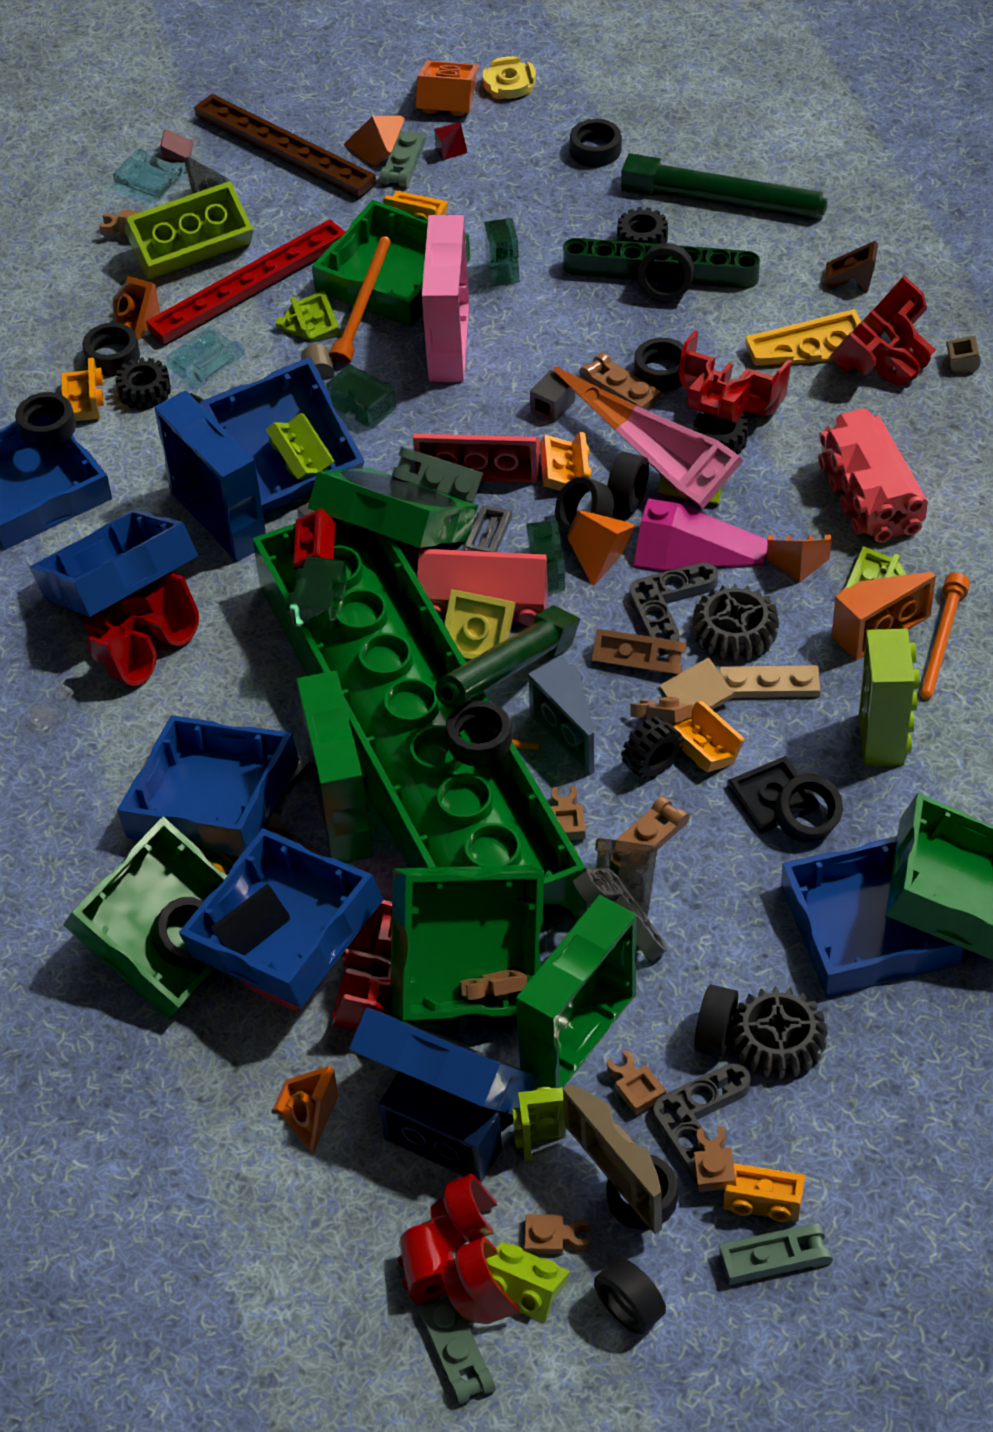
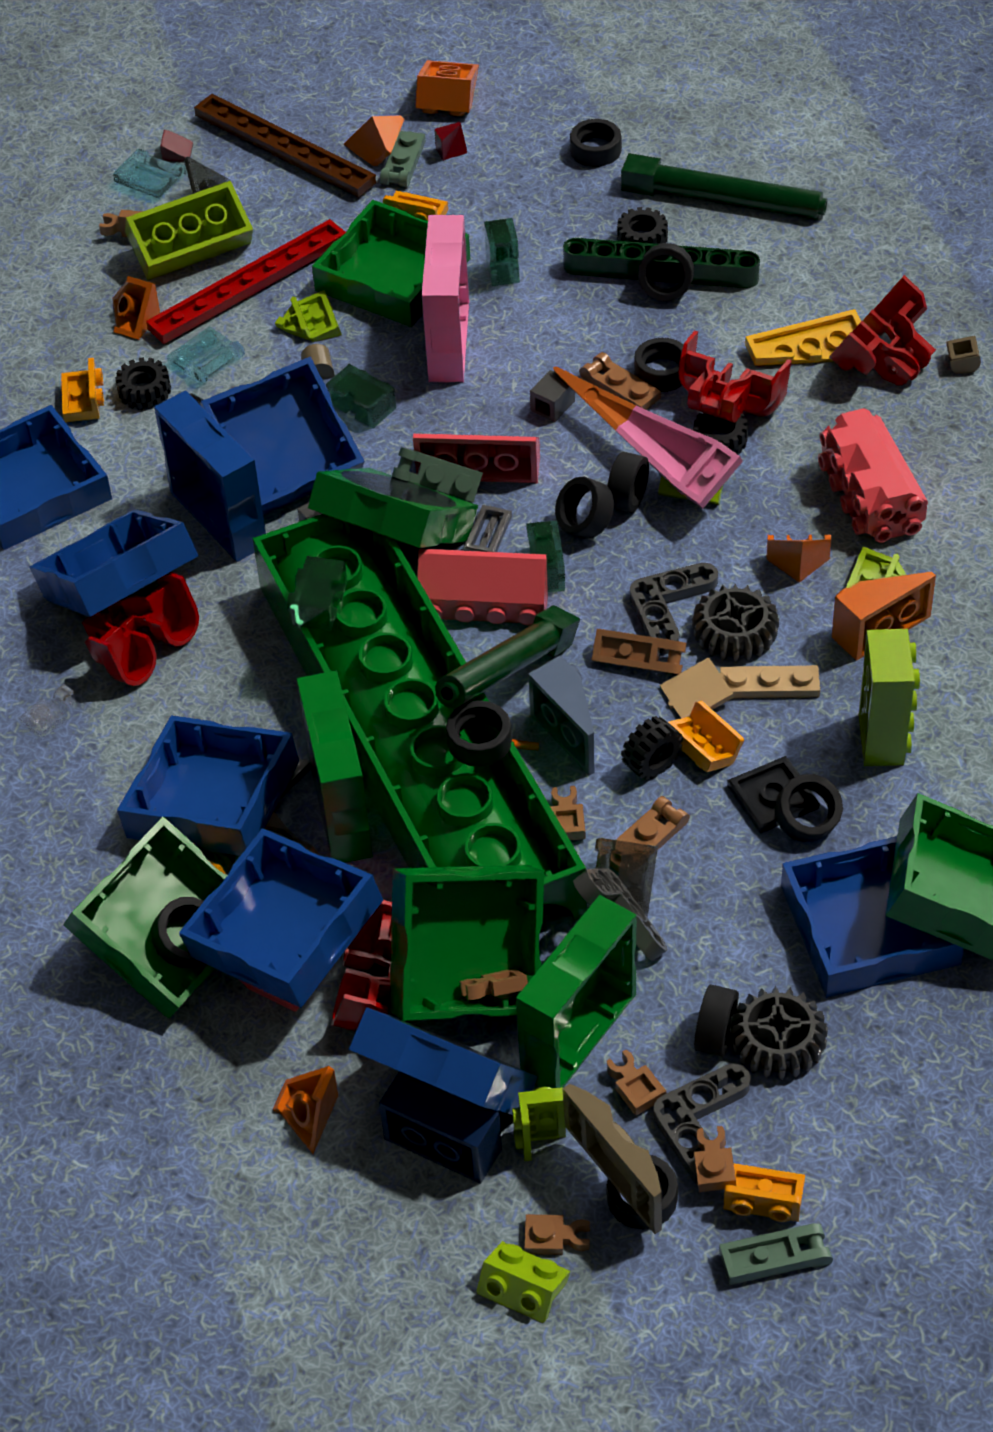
(39, 405): black tyre -> none
(107, 334): black tyre -> none
(251, 921): black slope -> none
(299, 447): lime bracket -> none
(314, 537): red slope -> none
(343, 348): orange piece -> none
(456, 1350): sand green plate -> none
(467, 1278): red piece -> none
(478, 621): light yellow plate -> none
(521, 81): light yellow plate -> none
(563, 460): light orange bracket -> none
(598, 542): orange slope -> none
(629, 1295): black tyre -> none
(667, 708): medium nougat plate -> none
(680, 537): dark pink wedge -> none
(854, 265): reddish brown slope -> none
(955, 589): orange piece -> none

